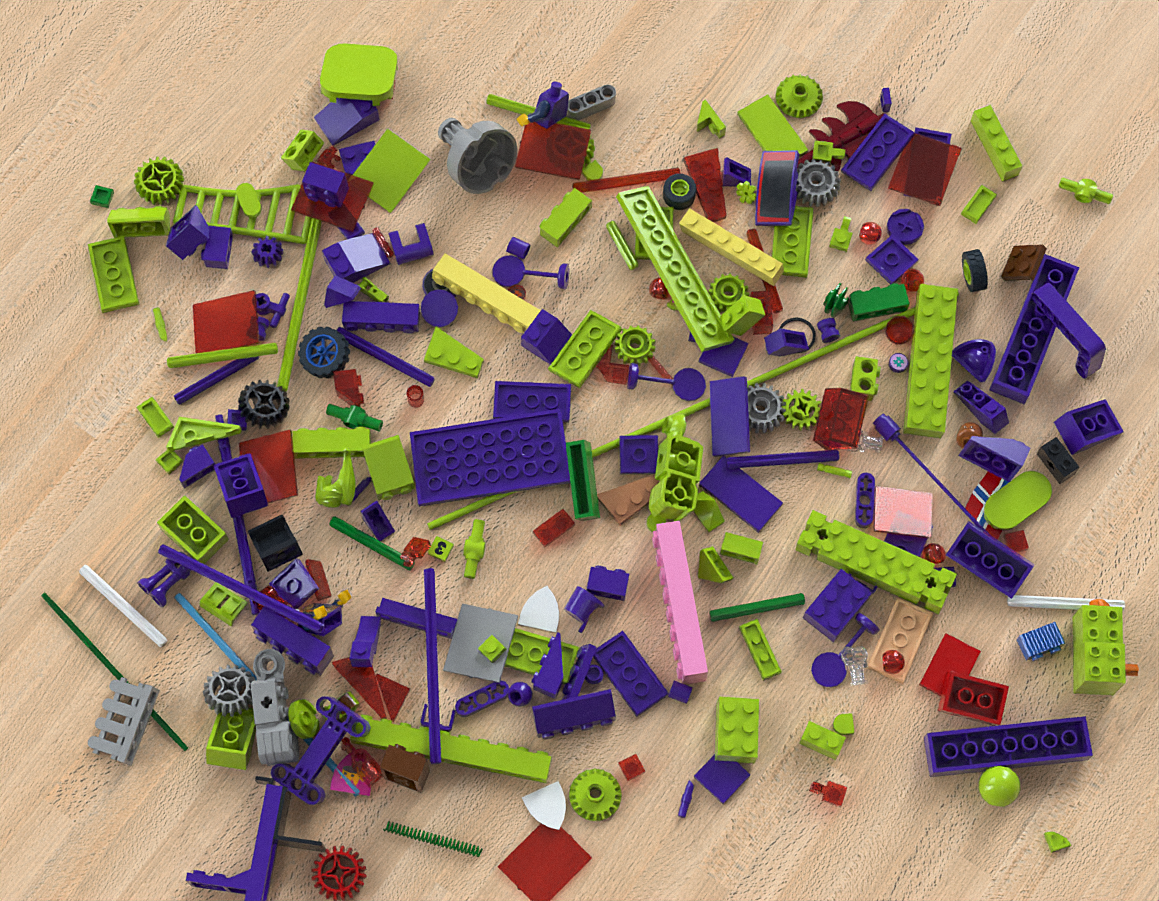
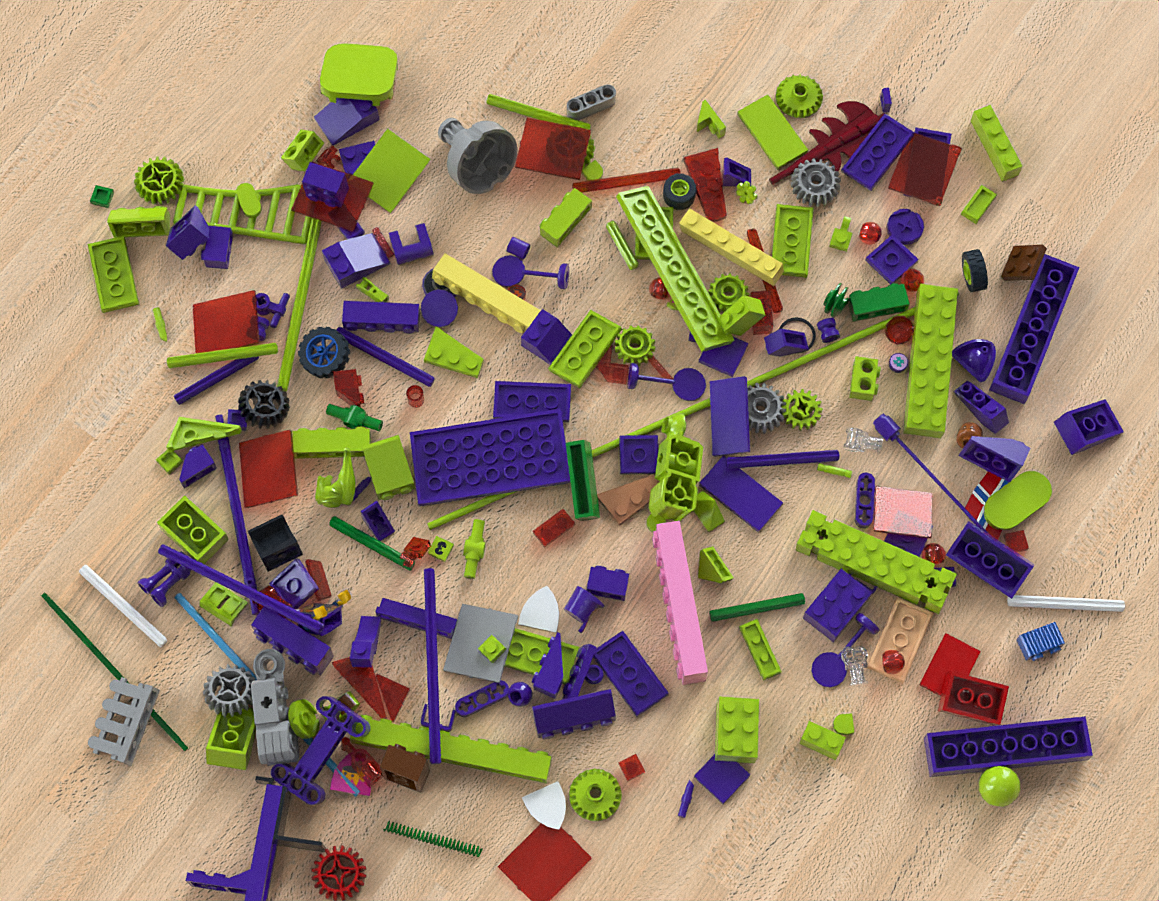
(155, 417): lime tile -> none
(240, 485): dark purple slope -> none
(274, 249): dark purple gear -> none
(340, 292): dark purple slope -> none
(550, 107): dark purple torso -> none
(680, 692): dark purple beam -> none
(741, 548): lime panel -> none
(777, 188): slope -> none
(825, 151): lime plate -> none
(832, 792): clear red plate -> none
(840, 419): clear red slope -> none
(1056, 841): lime tile -> none
(1058, 460): black brick -> none
(1073, 327): dark purple beam -> none
(1085, 190): lime axle -> none
(1099, 650): lime piece -> none

